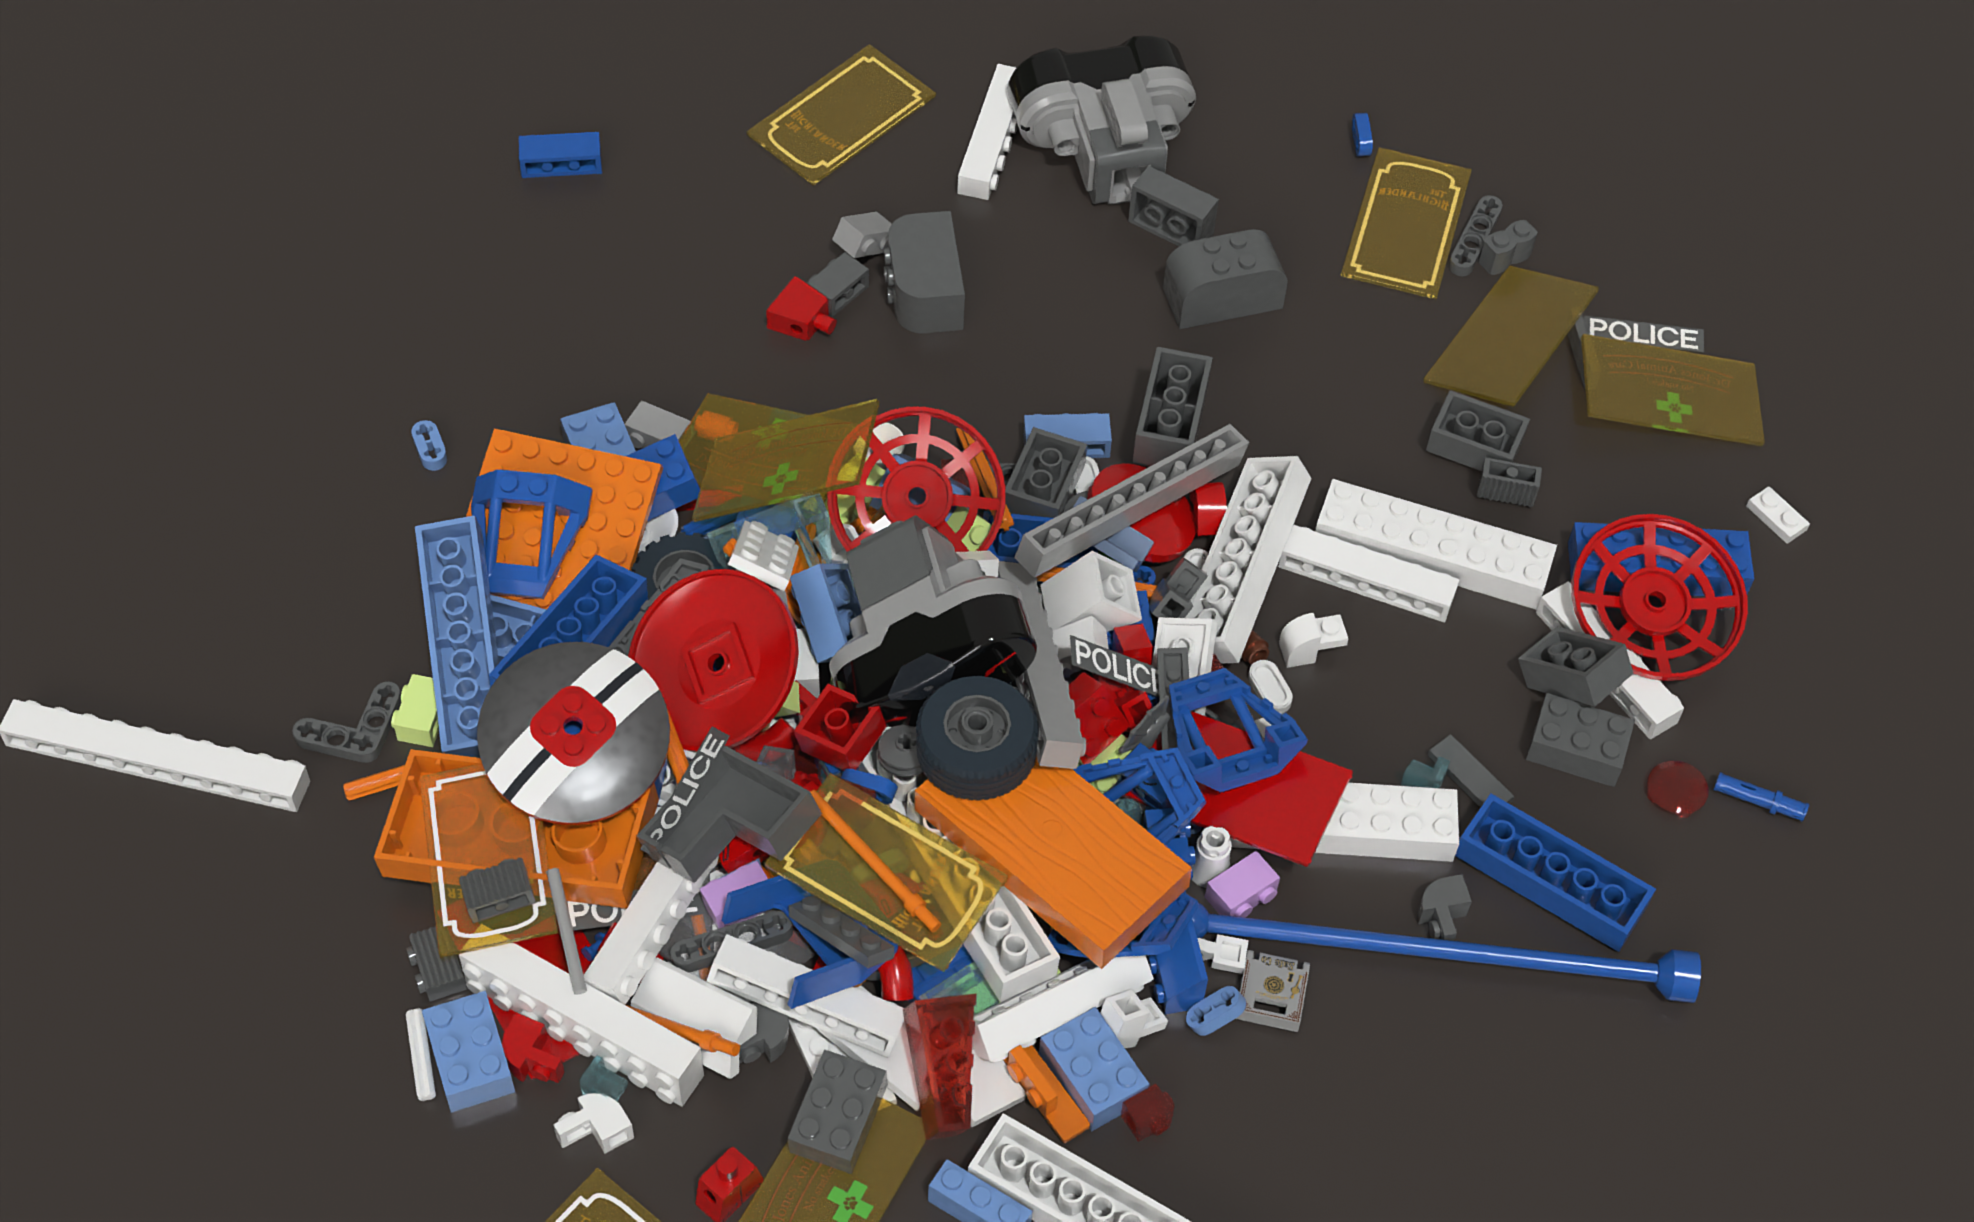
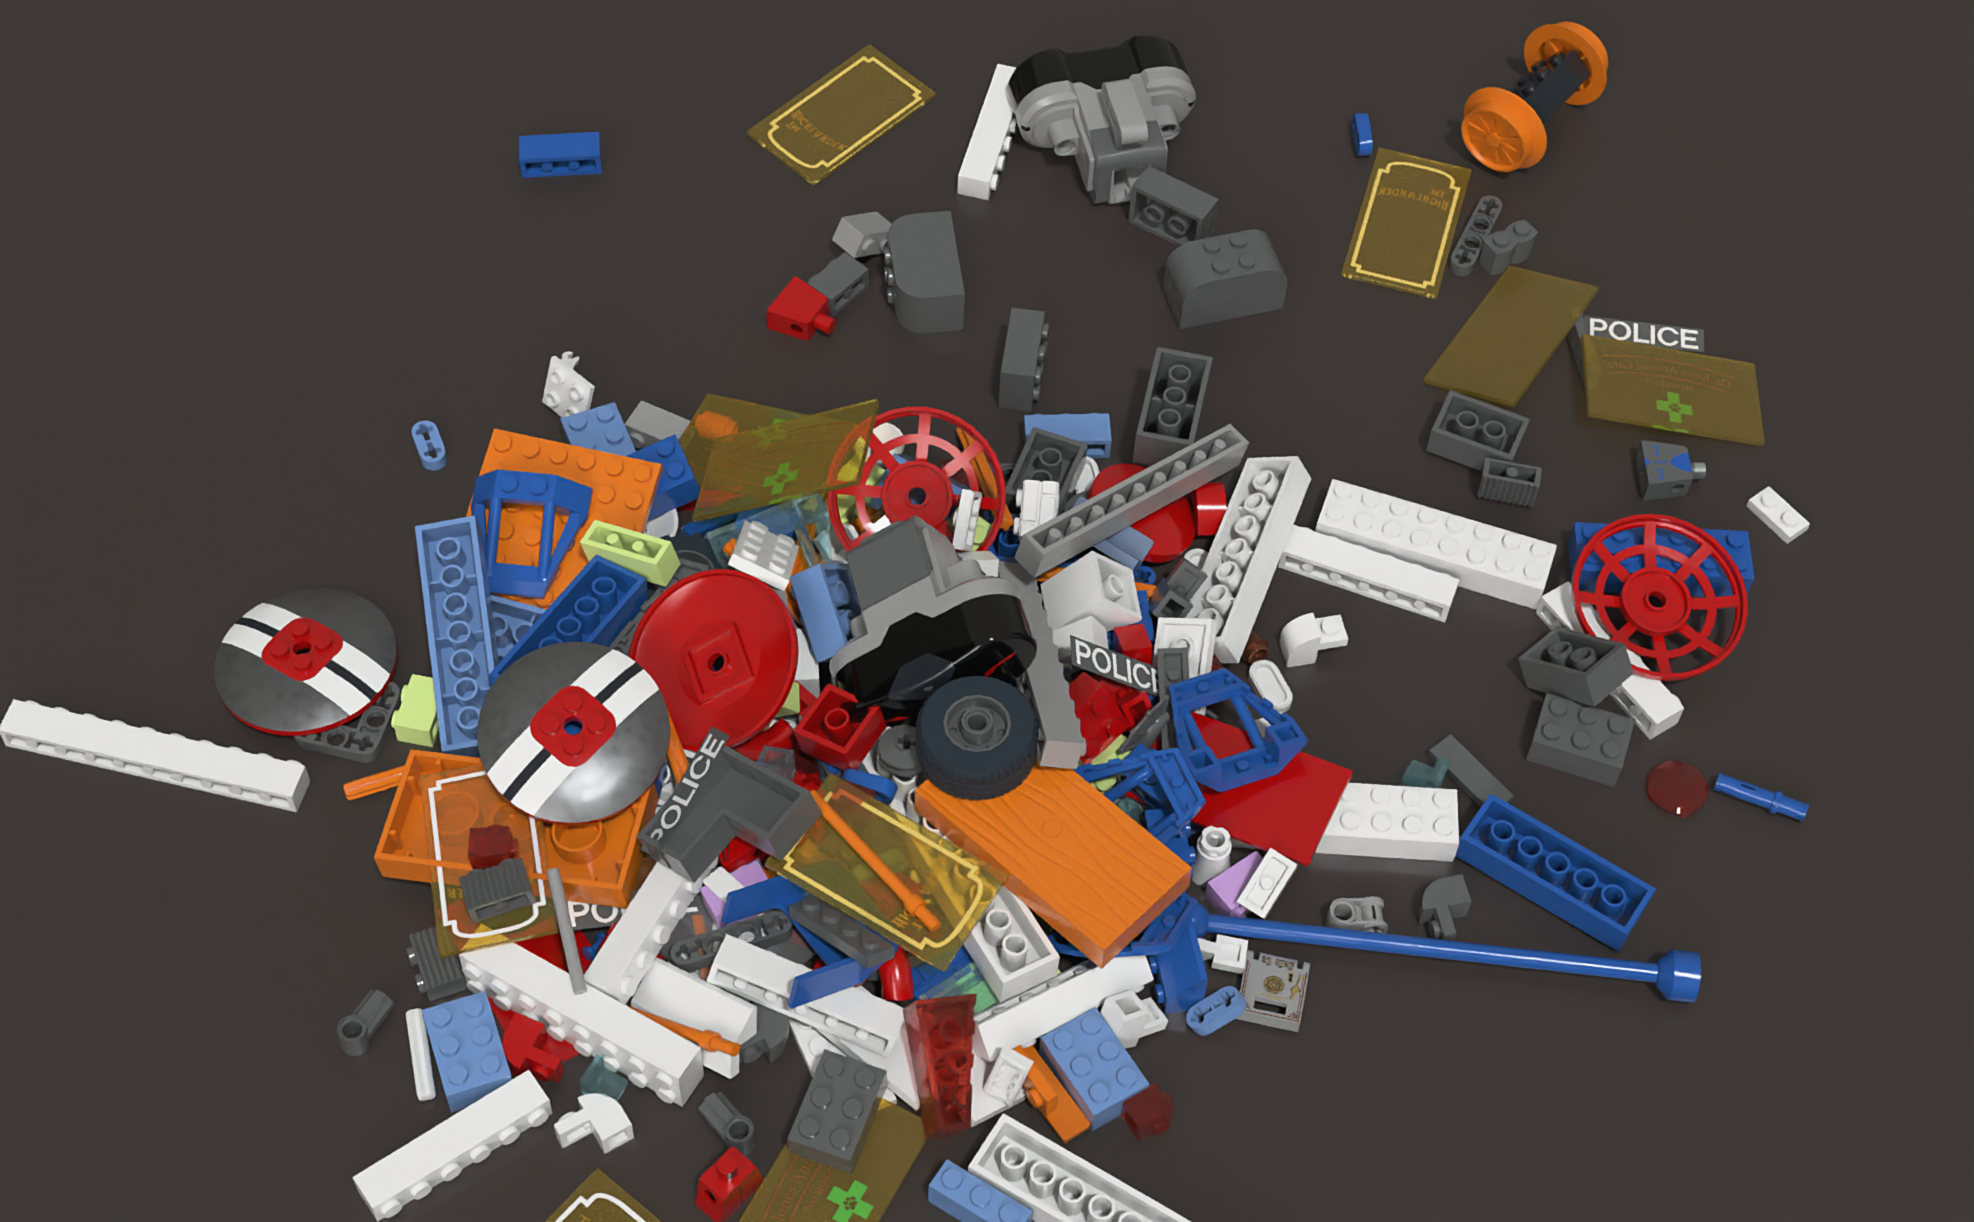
(309, 692): none -> dish
(365, 1021): none -> dark grey piece
(453, 1146): none -> white brick
(491, 846): none -> clear red brick
(565, 389): none -> white plate
(633, 550): none -> yellowish green brick
(722, 883): none -> white sticker
(728, 1122): none -> dark grey piece
(966, 520): none -> white plate
(1008, 1075): none -> white plate
(1023, 359): none -> dark grey brick
(1038, 505): none -> white brick
(1267, 883): none -> white panel
(1360, 914): none -> light grey piece
(1508, 126): none -> orange brick
(1665, 470): none -> dark grey torso

